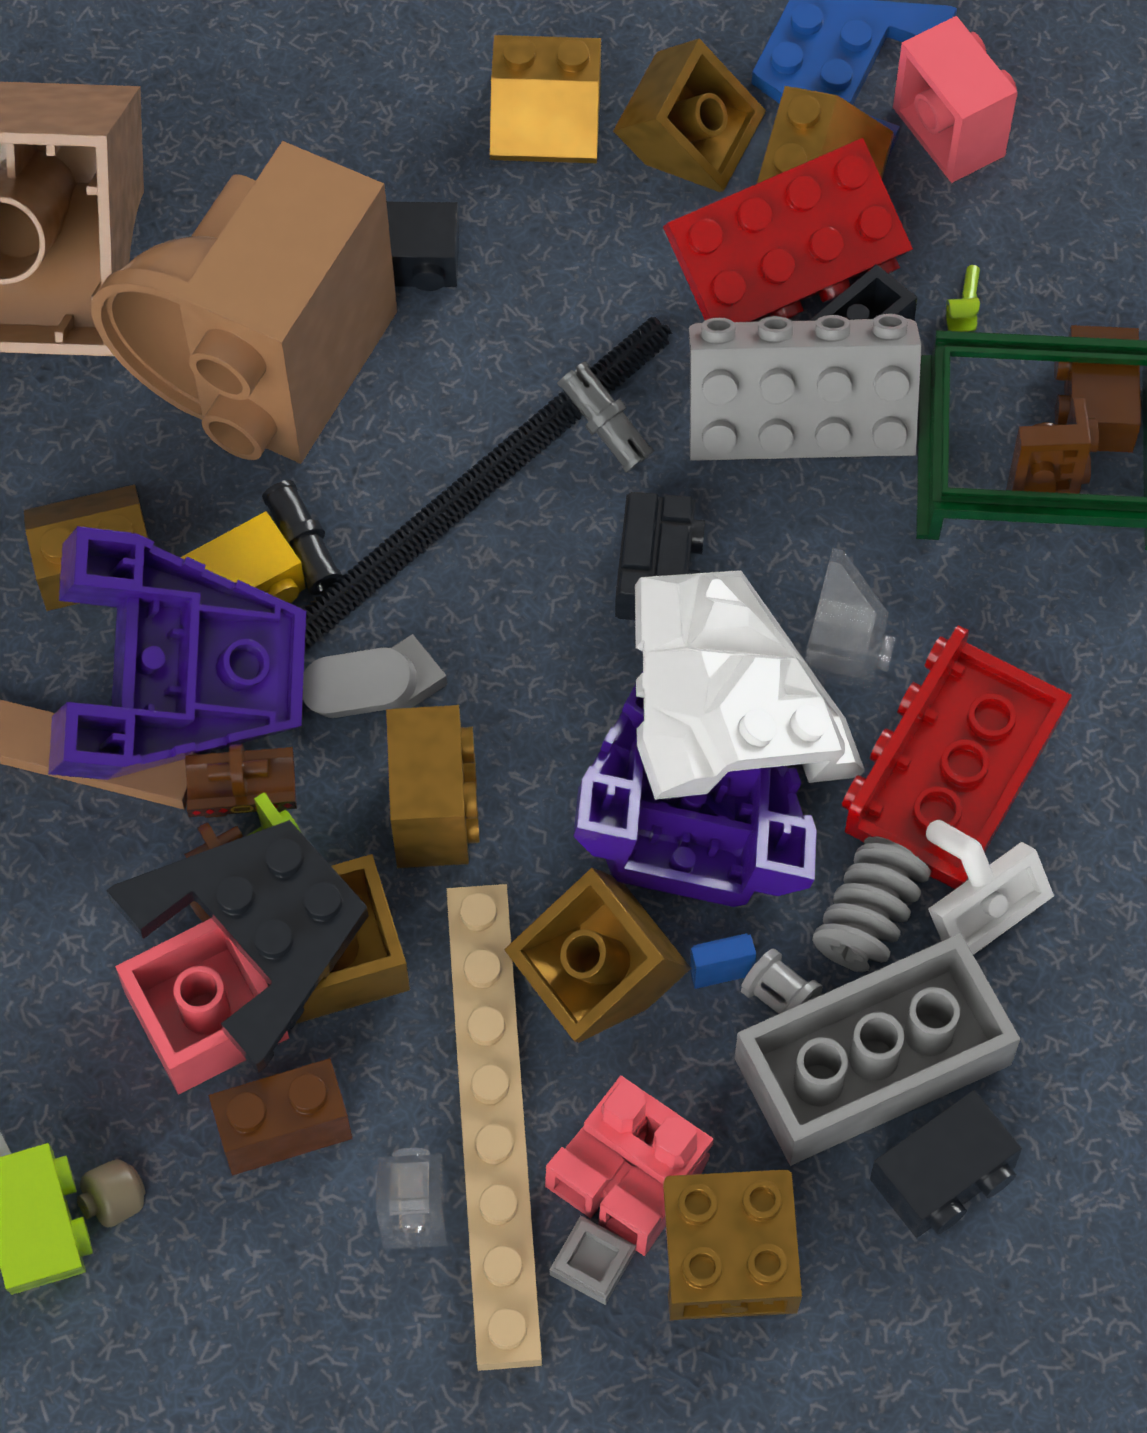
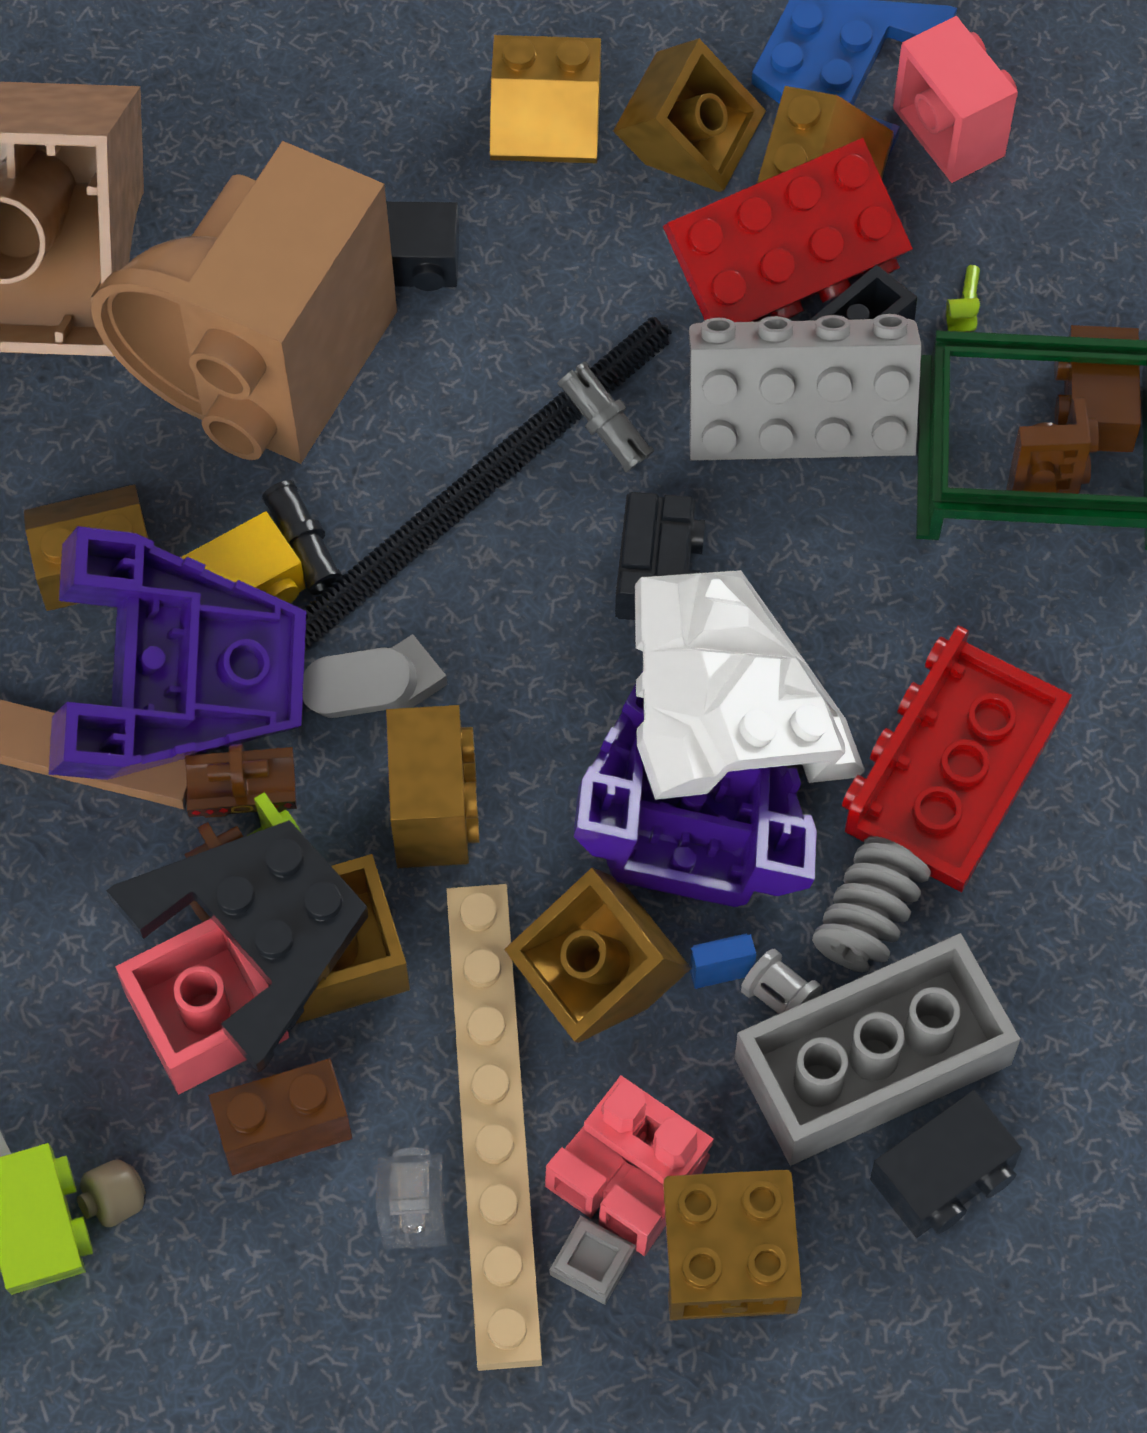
(848, 628): clear slope -> none
(994, 894): white plate -> none

